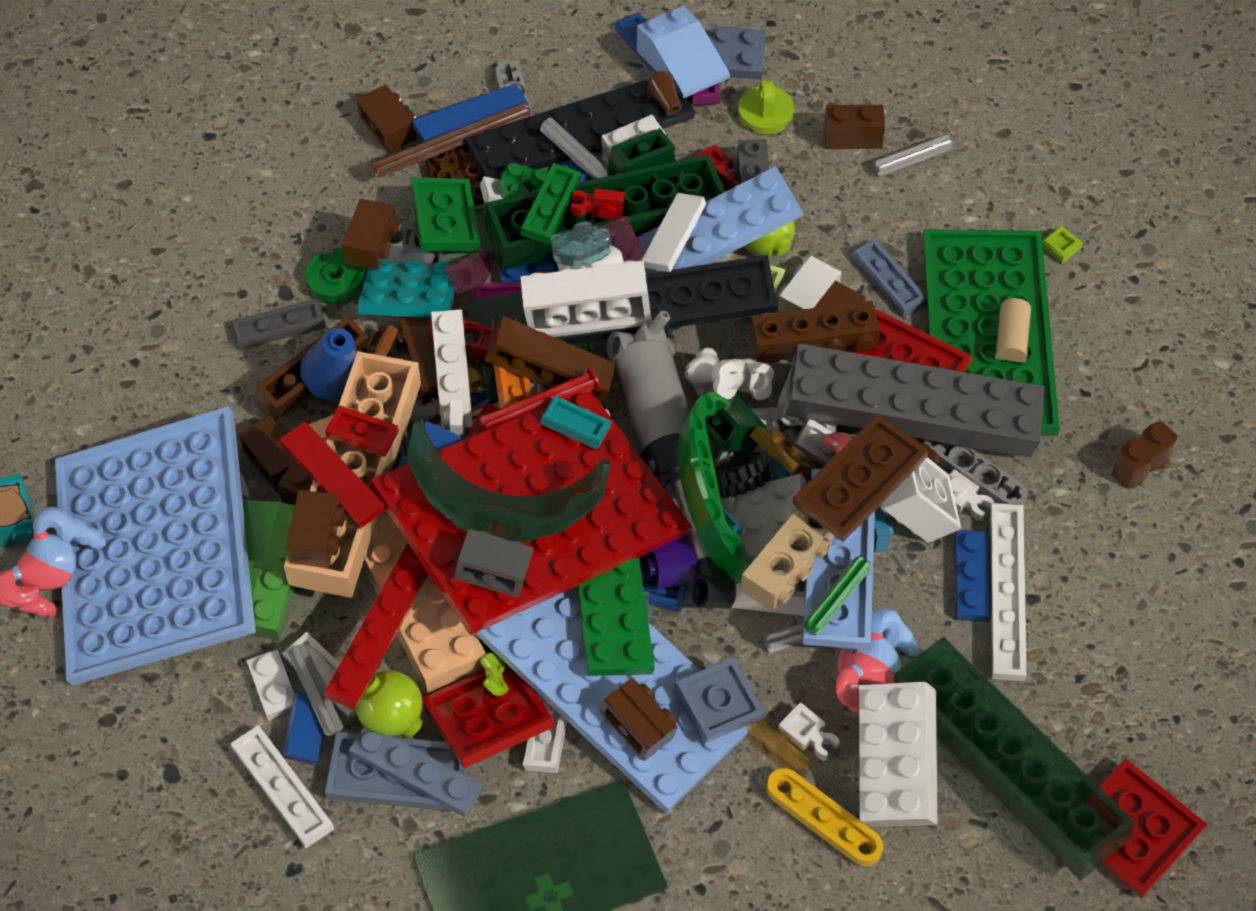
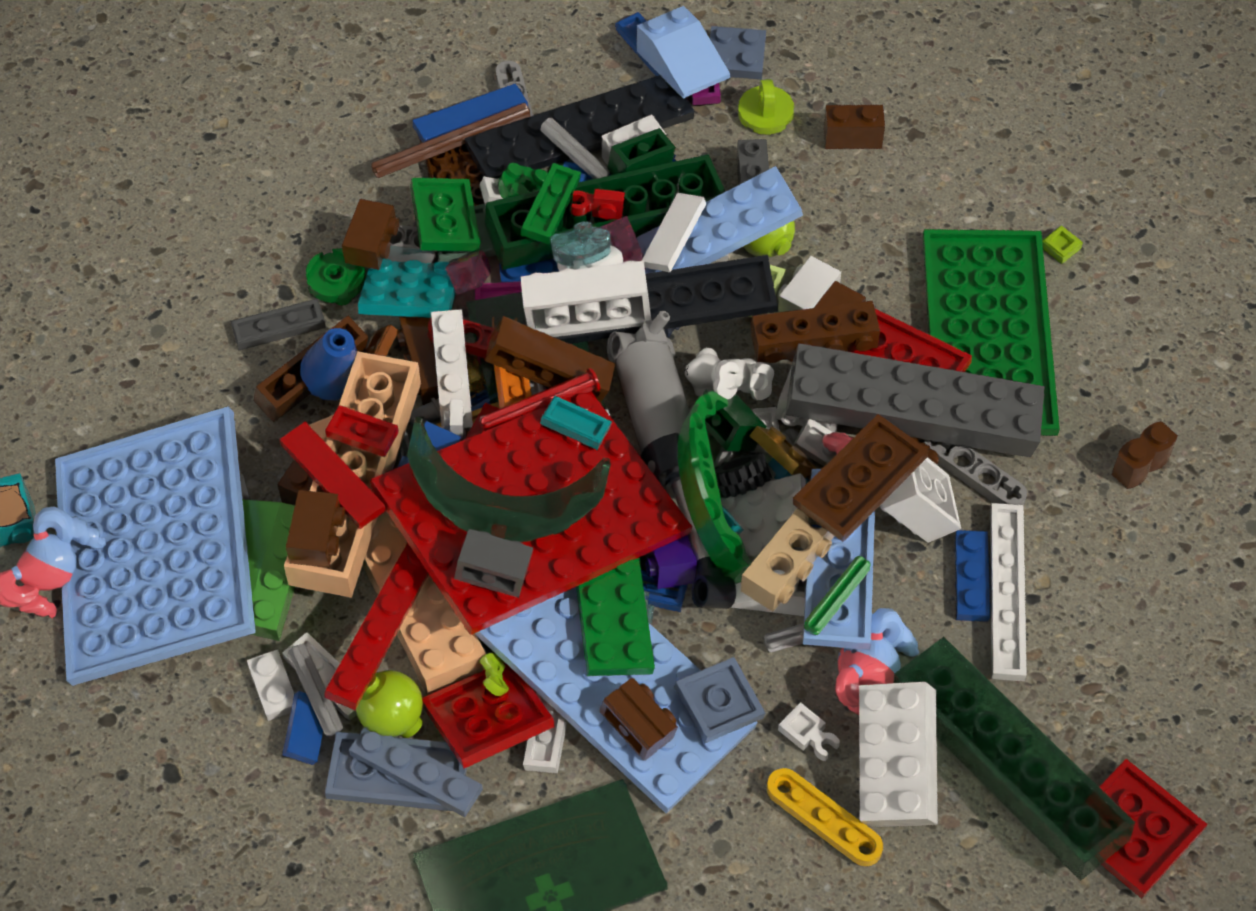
(264, 449): reddish brown brick -> none
(282, 786): white plate -> none
(387, 118): reddish brown brick -> none
(663, 89): reddish brown cone -> none
(723, 166): red plate -> none
(779, 746): clear yellow pin -> none
(882, 531): dark azure plate -> none
(889, 277): sand blue tile -> none
(912, 155): light grey axle -> none
(966, 495): white plate -> none
(1013, 330): tan brick -> none

